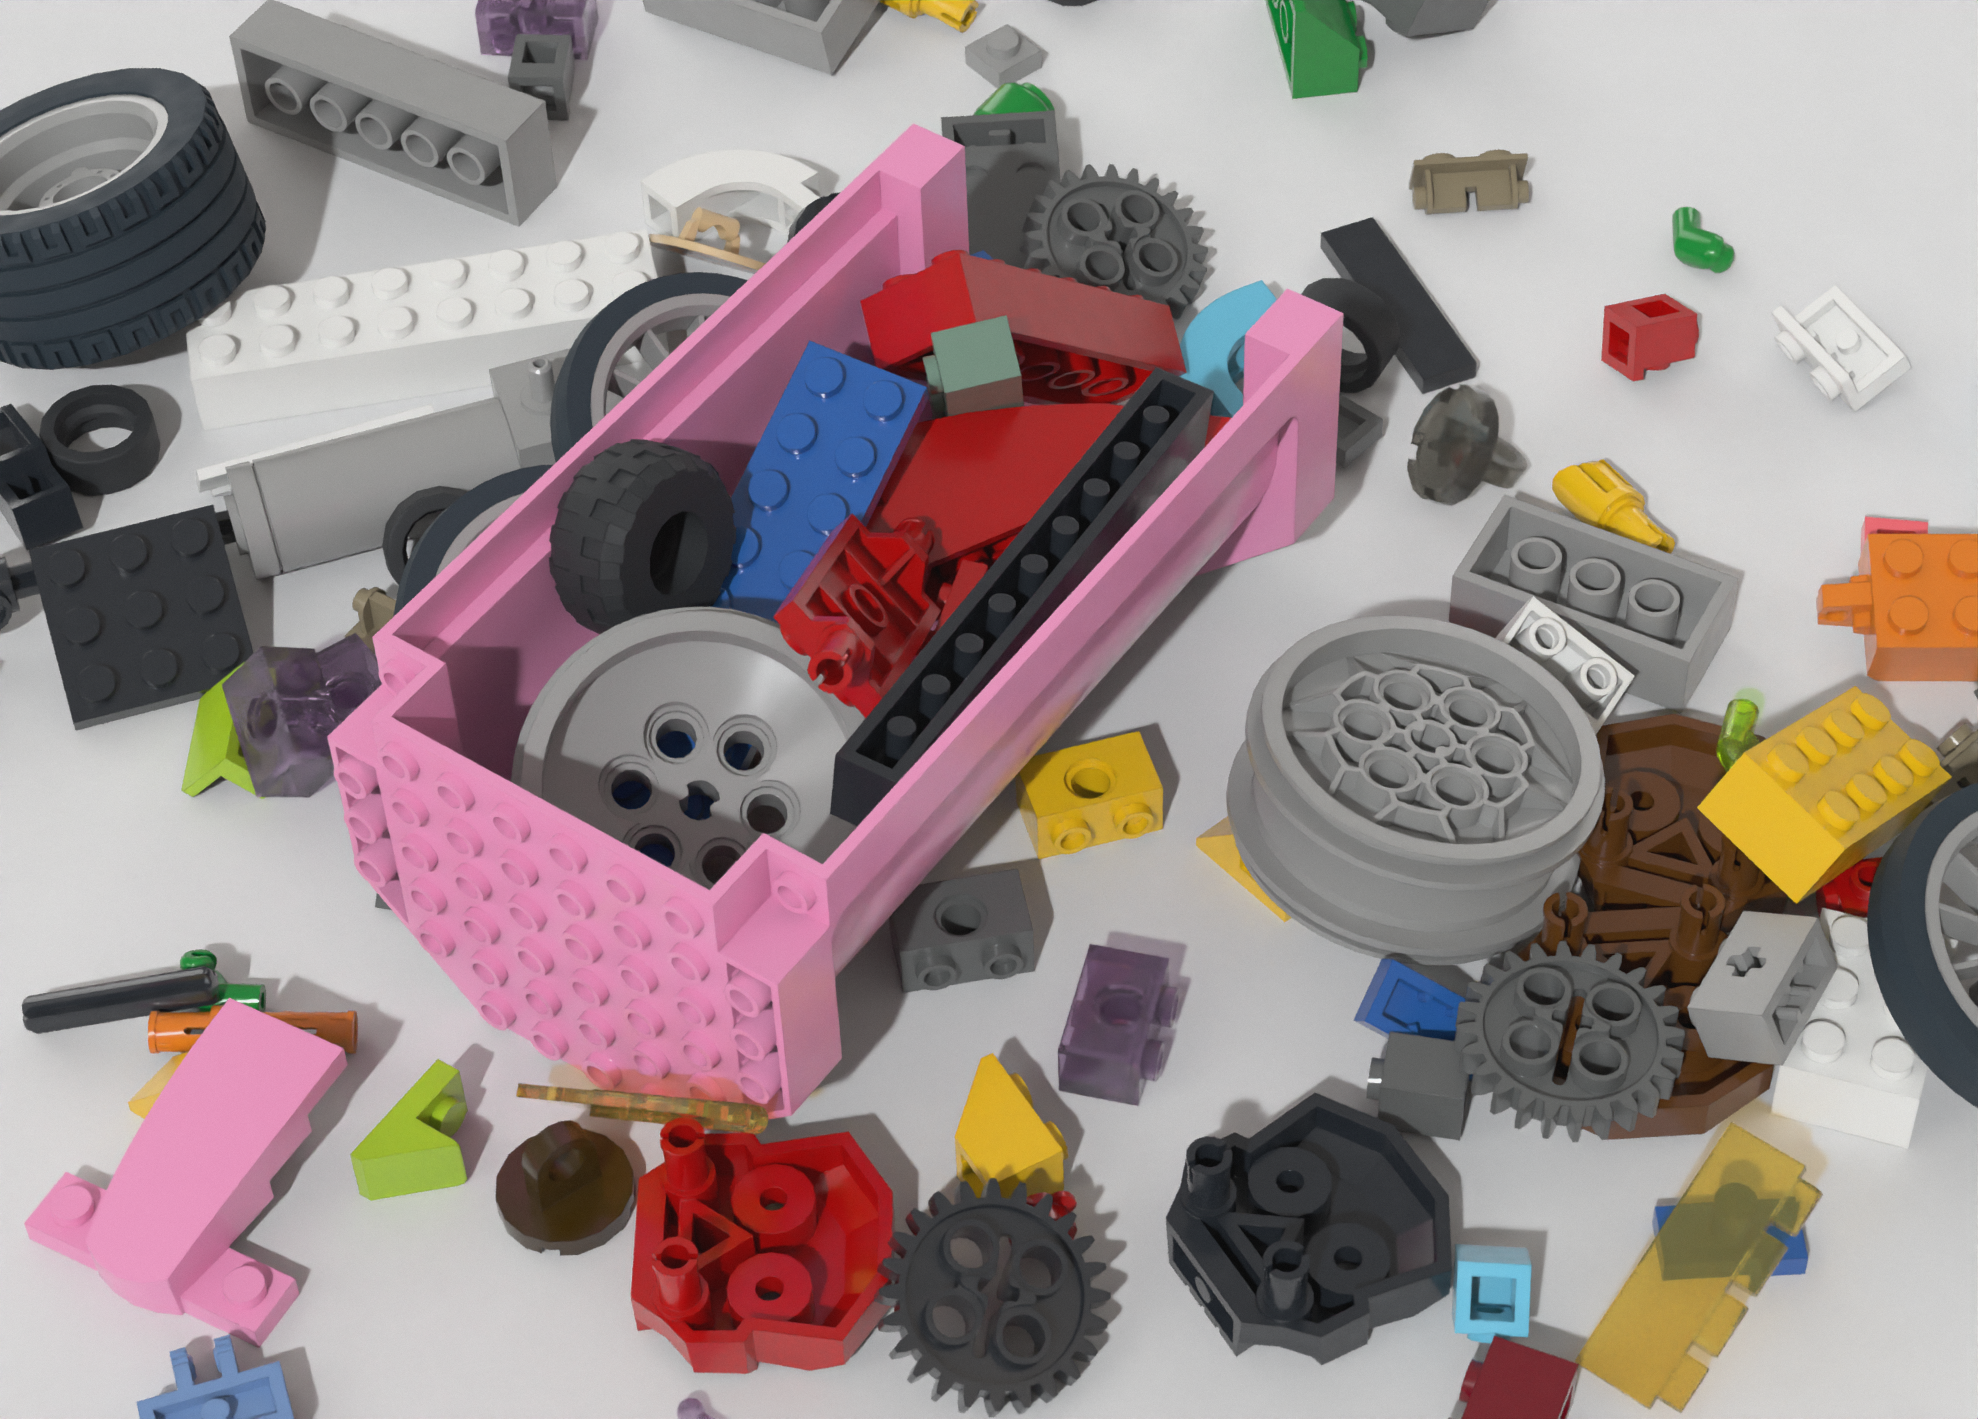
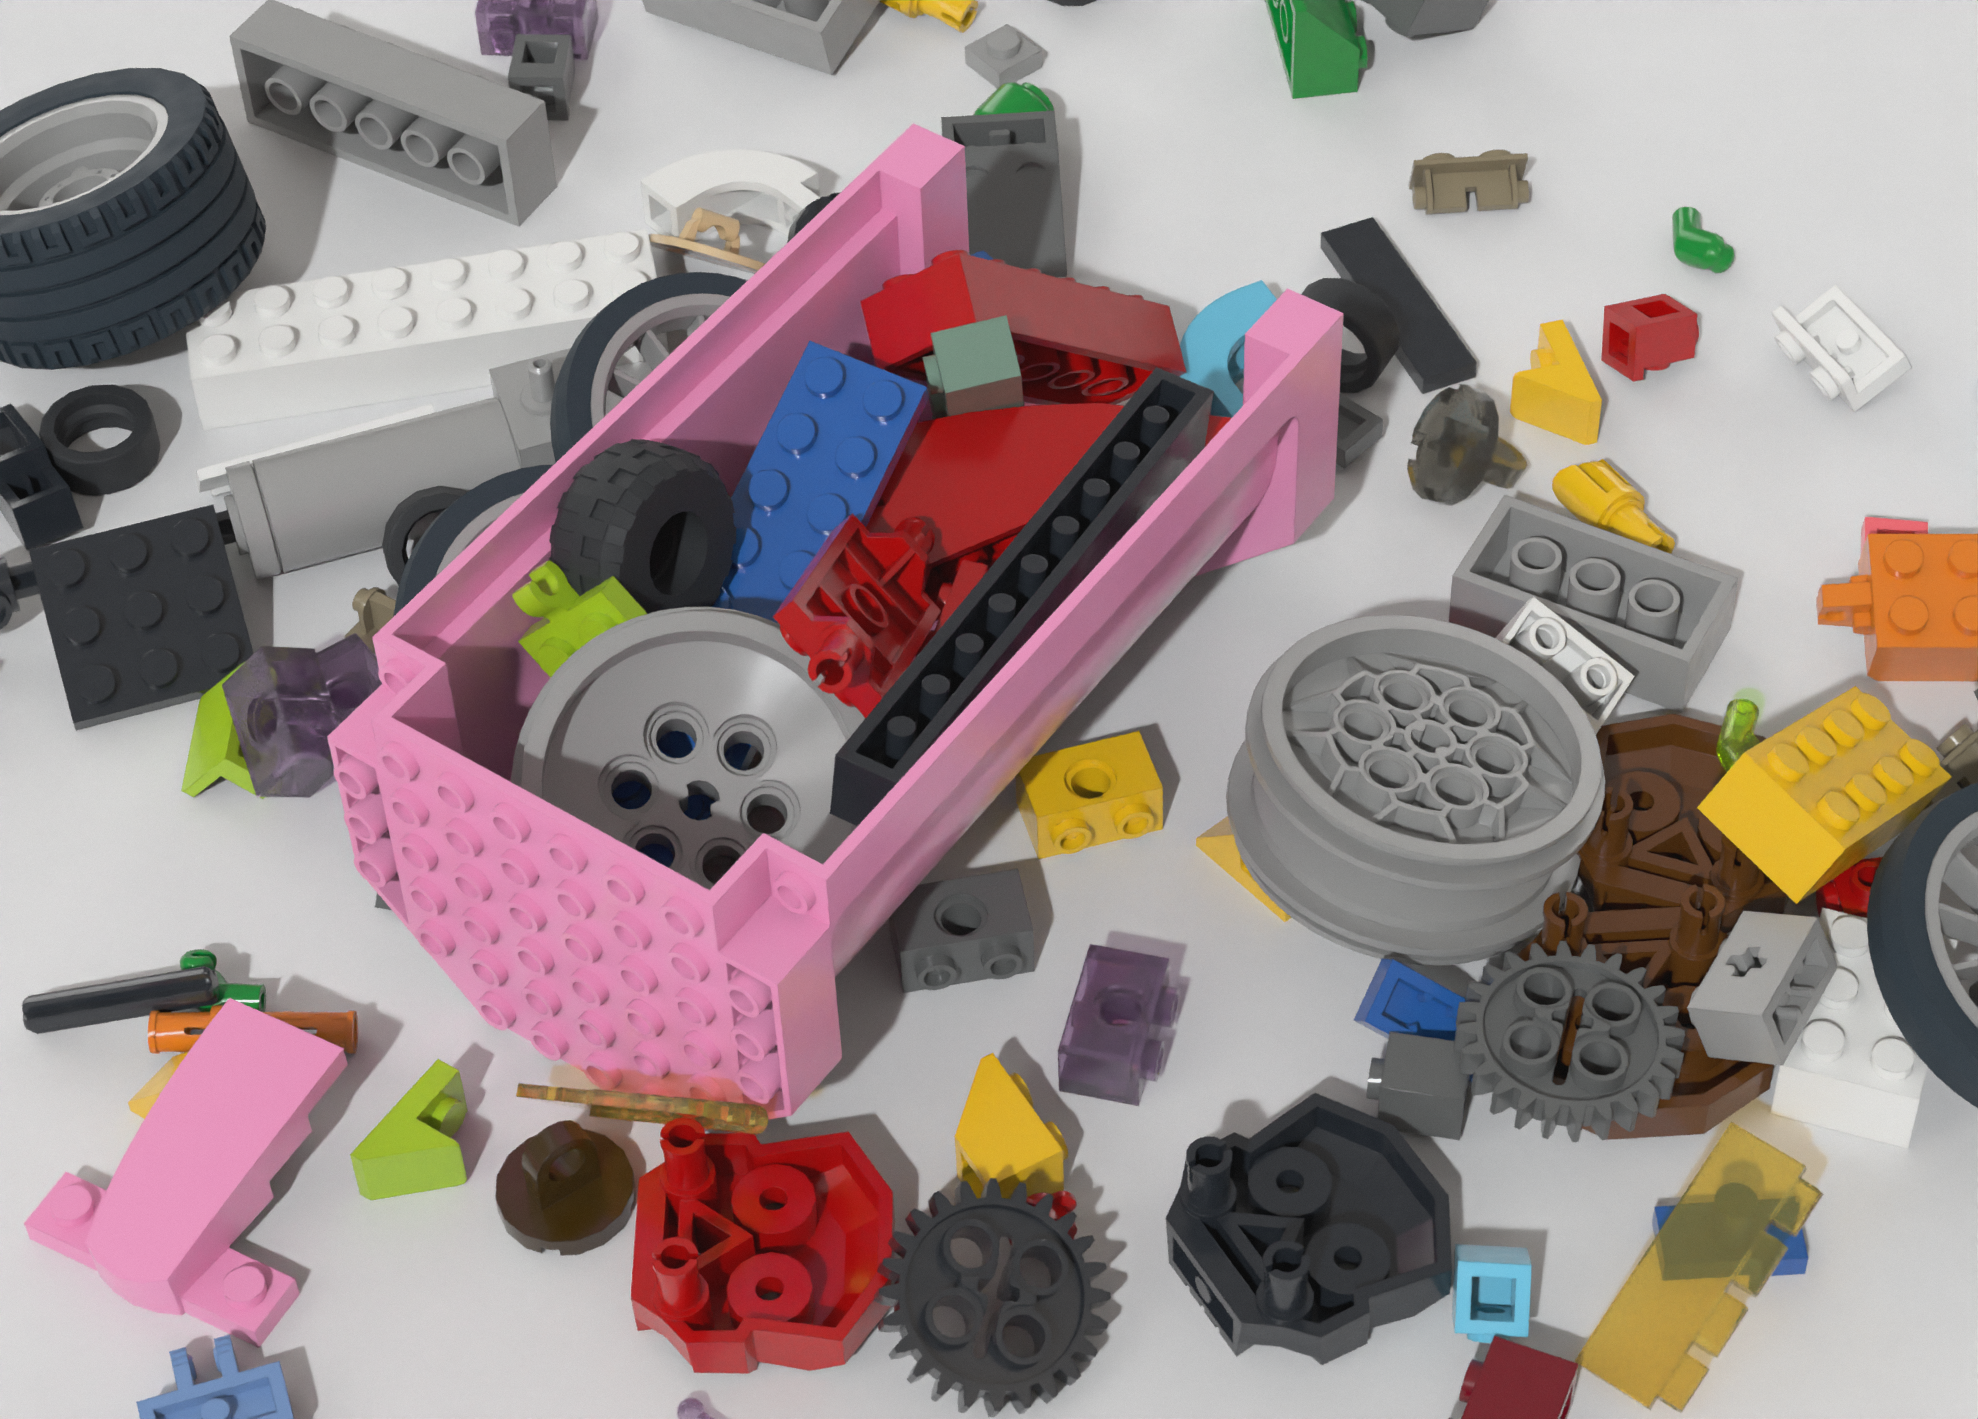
(568, 618): none -> lime plate
(1119, 237): dark grey gear -> none
(1557, 388): none -> yellow slope

